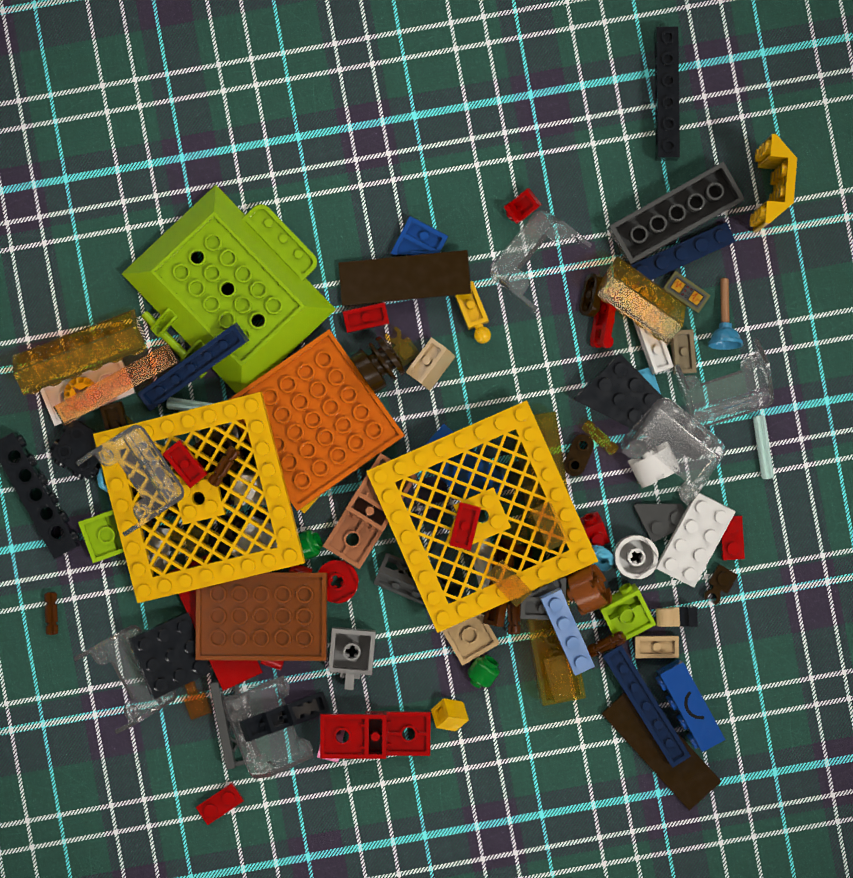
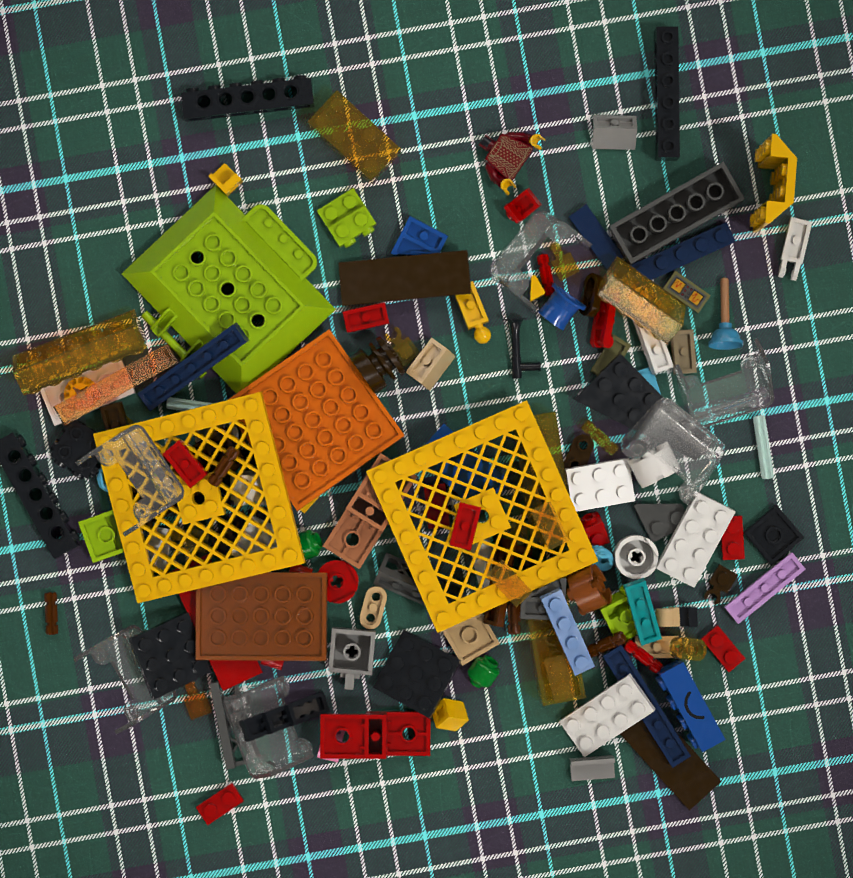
(192, 97): none -> black brick
(226, 179): none -> yellow panel
(347, 218): none -> lime plate
(354, 137): none -> clear yellow brick
(373, 607): none -> tan plate
(417, 674): none -> black plate
(438, 499): none -> red plate
(508, 156): none -> dark red torso
(517, 366): none -> black piece
(536, 289): none -> yellow slope
(545, 274): none -> red axle
(560, 307): none -> blue piece
(563, 264): none -> clear yellow plate
(592, 231): none -> dark blue tile
(592, 768): none -> light grey panel
(600, 484): none -> white plate
(607, 715): none -> white plate
(609, 354): none -> olive tile
(614, 132): none -> light grey panel
(642, 611): none -> teal plate
(643, 656): none -> red axle
(687, 648): none -> clear yellow plate
(723, 648): none -> red plate
(764, 588): none -> lavender plate
(773, 535): none -> black tile
(794, 246): none -> white hinge

